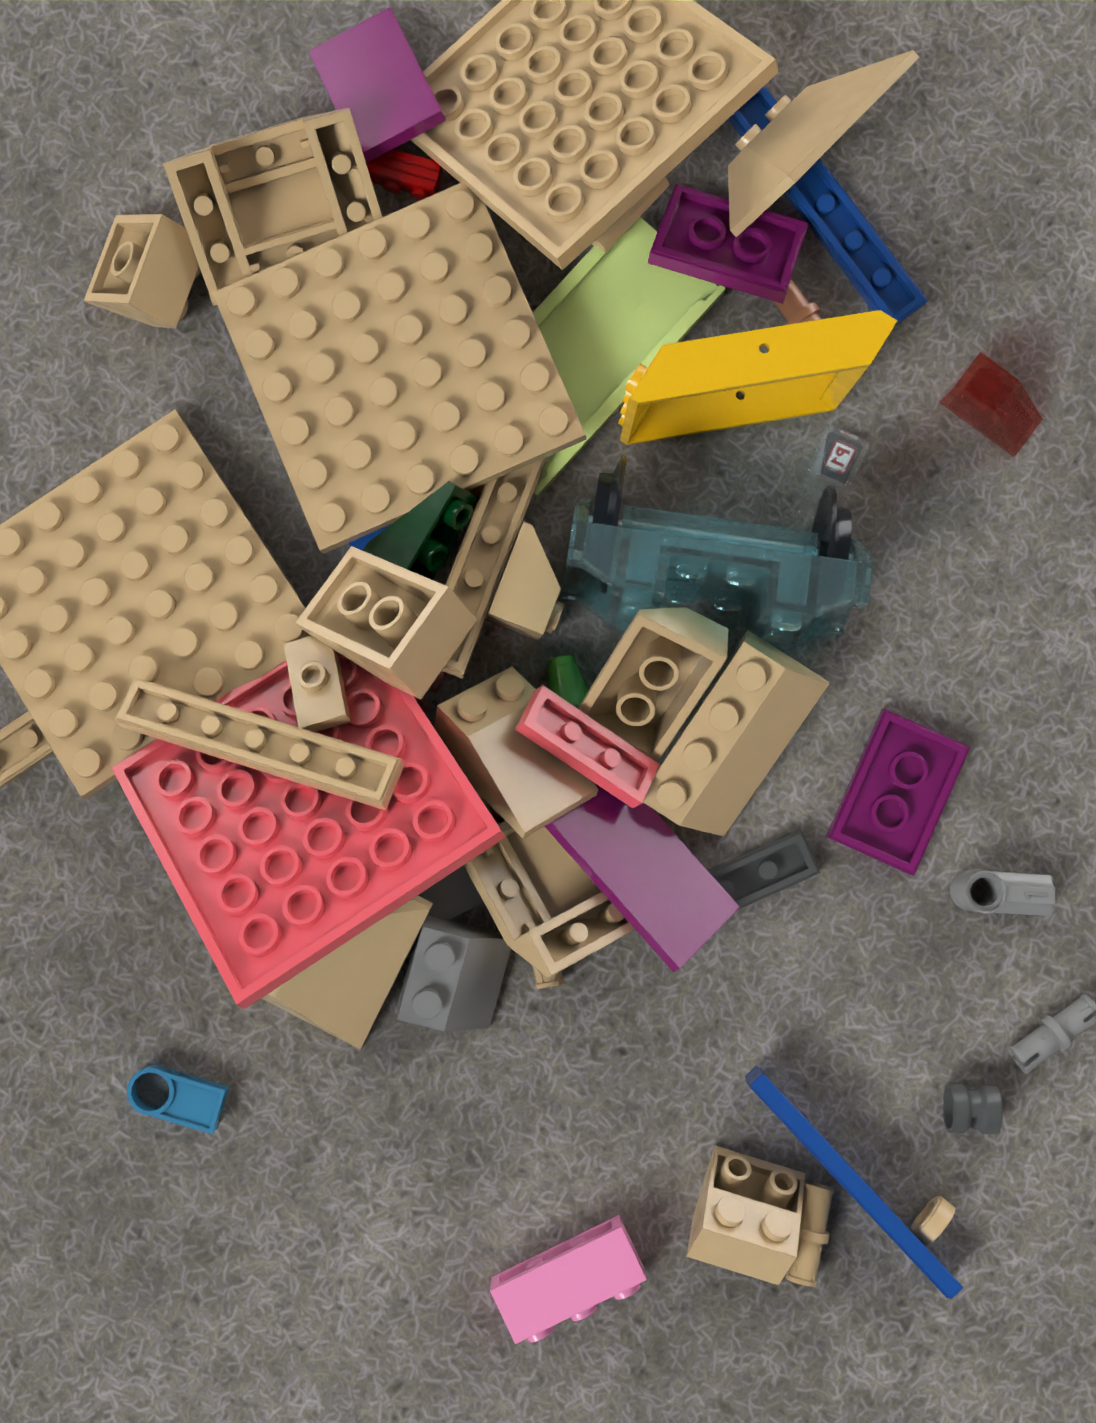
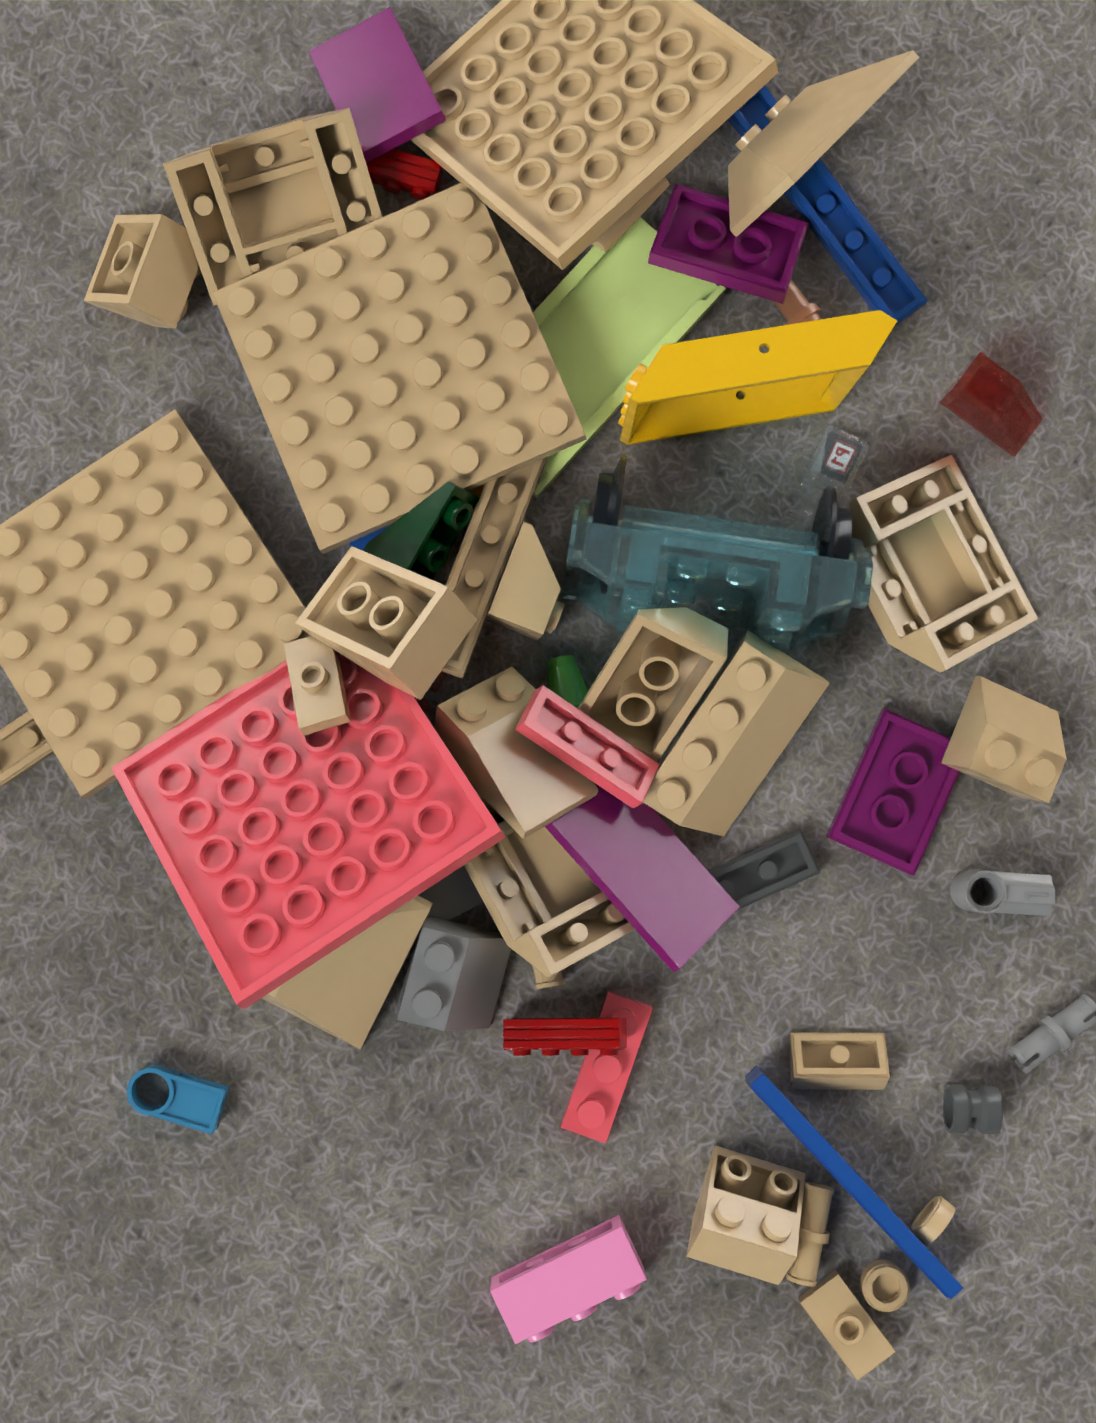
(260, 743): tan tile -> none
(564, 1034): none -> red piece
(604, 1078): none -> coral plate
(838, 1061): none -> tan slope
(846, 1325): none -> tan plate
(884, 1285): none -> tan tile
(937, 567): none -> tan slope
(1008, 742): none -> tan slope

